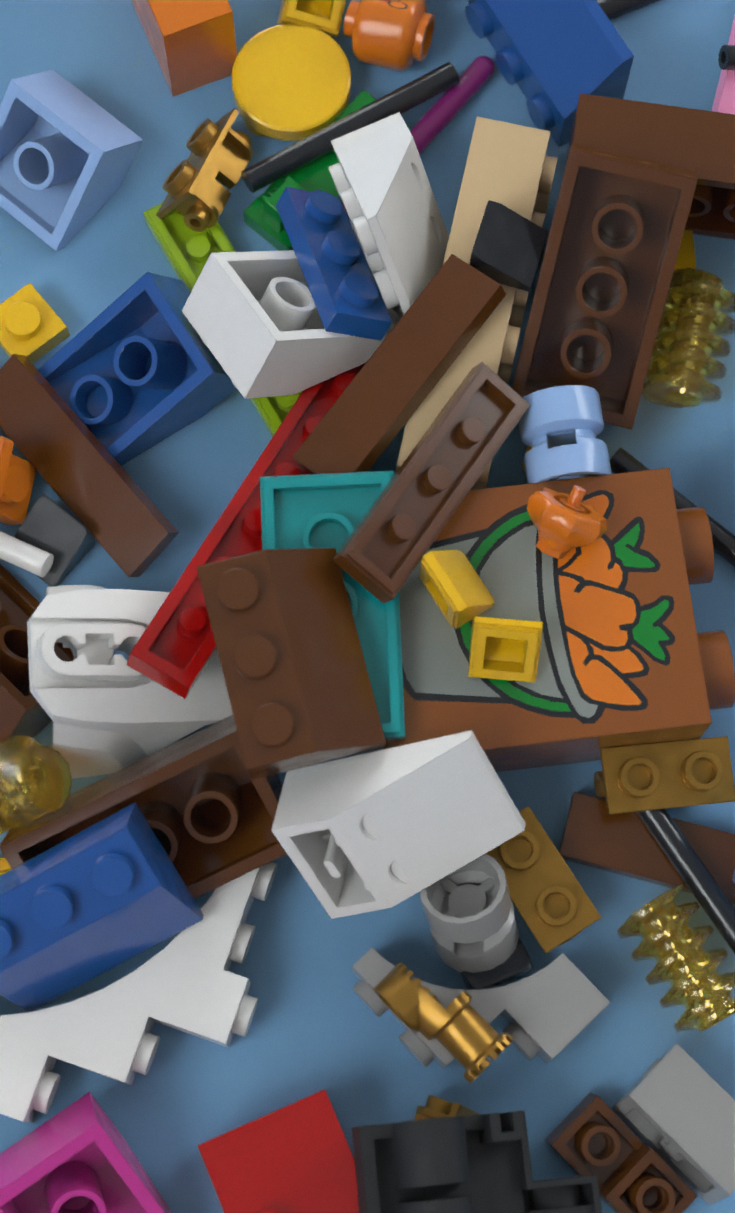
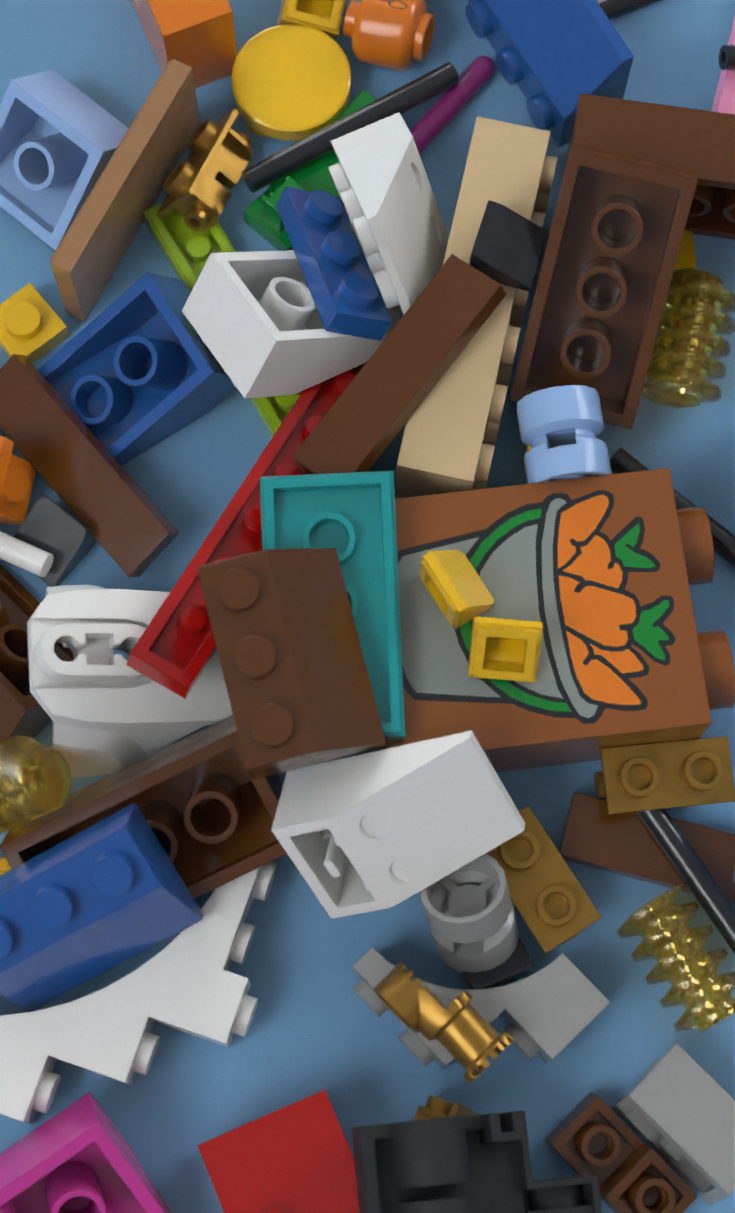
(126, 190): none -> medium nougat tile
(431, 483): reddish brown tile -> none
(564, 521): orange piece -> none

